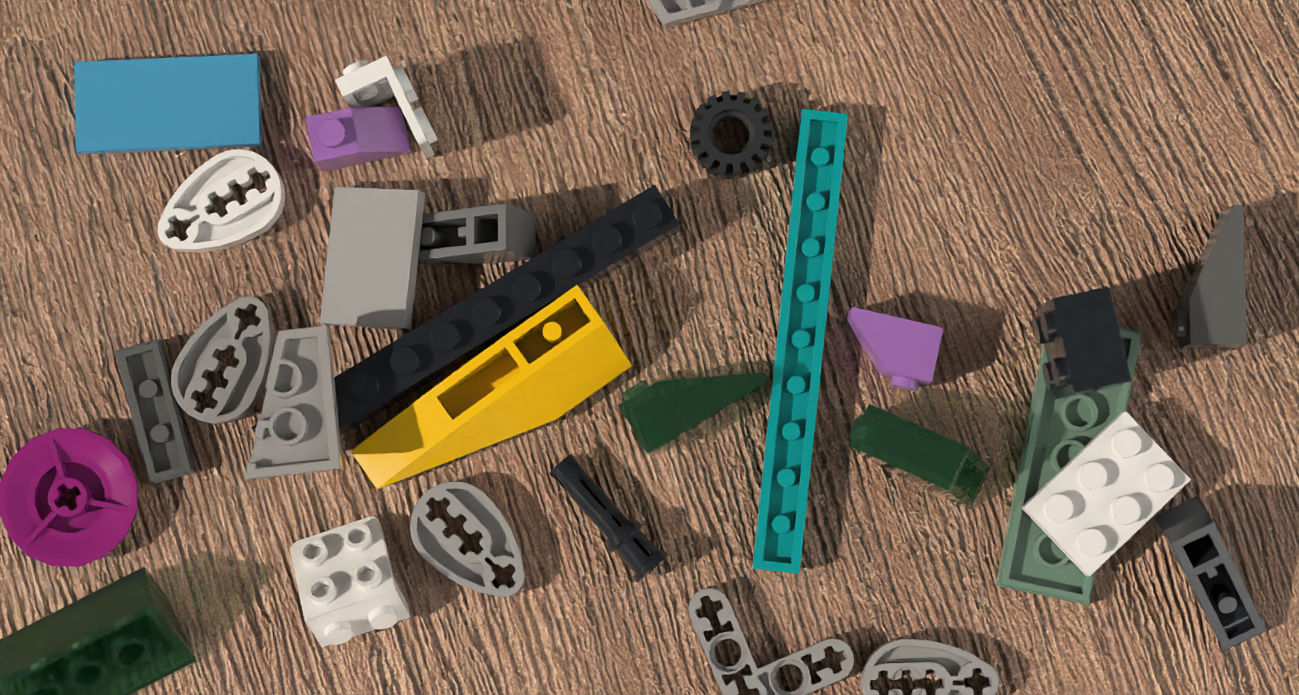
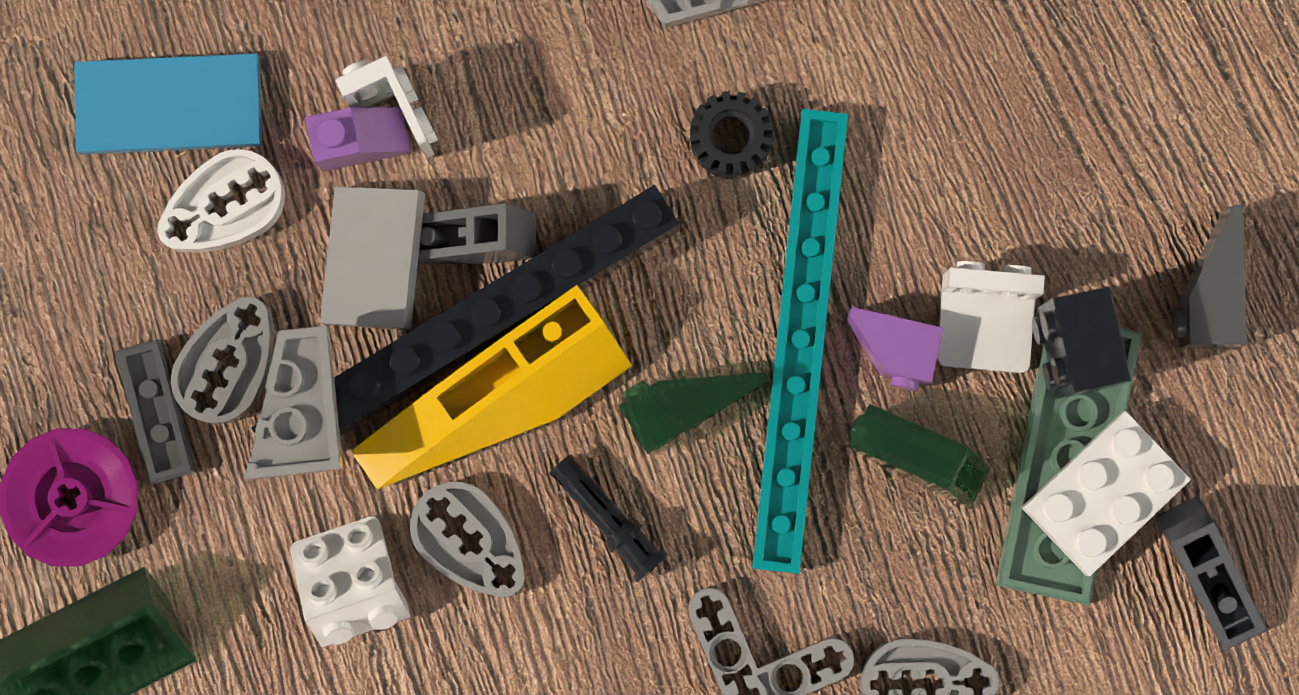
(988, 317): none -> white bracket

